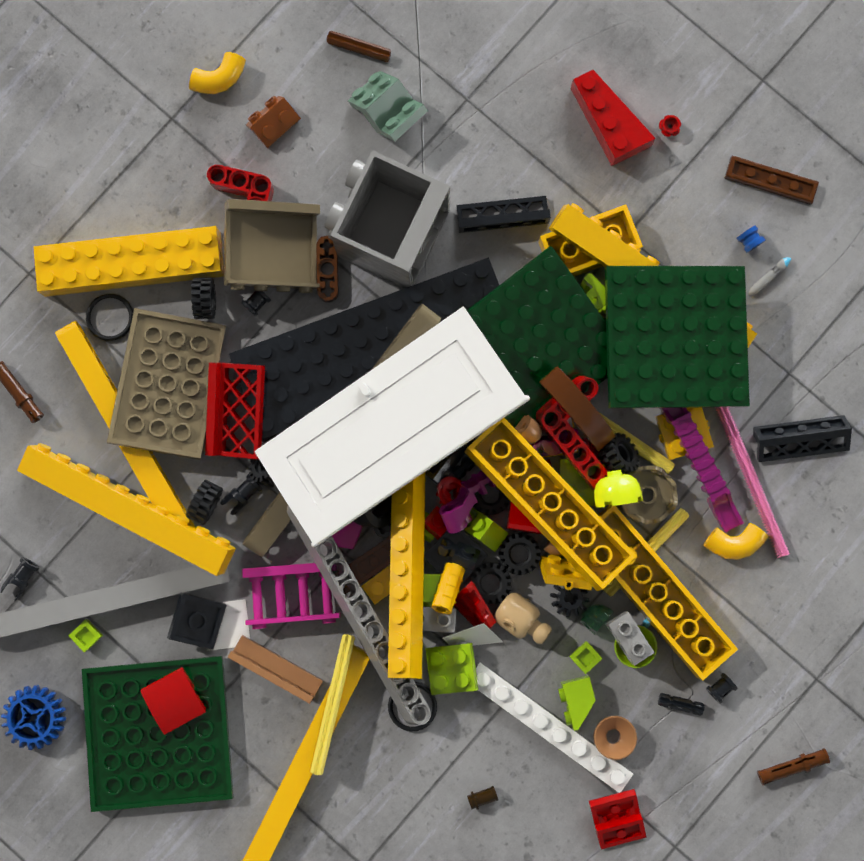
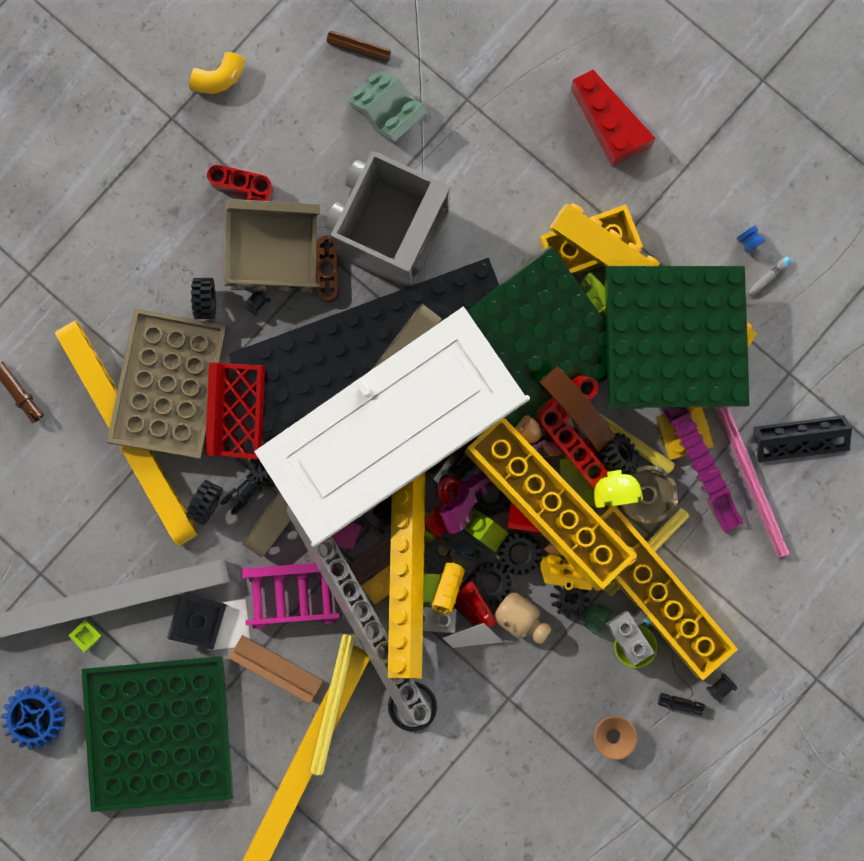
(21, 576): black piece -> none
(88, 317): black tyre -> none
(126, 509): yellow brick -> none
(128, 261): yellow brick -> none
(173, 700): red slope -> none
(272, 120): dark orange bracket -> none
(451, 668): lime plate -> none
(482, 797): dark brown pin -> none
(503, 220): black fence -> none
(551, 728): white plate -> none
(578, 698): lime slope -> none
(585, 657): lime plate -> none
(617, 819): red slope -> none
(674, 121): red plate -> none
(736, 547): yellow cylinder -> none
(771, 180): reddish brown tile -> none
(794, 766): reddish brown pin -> none

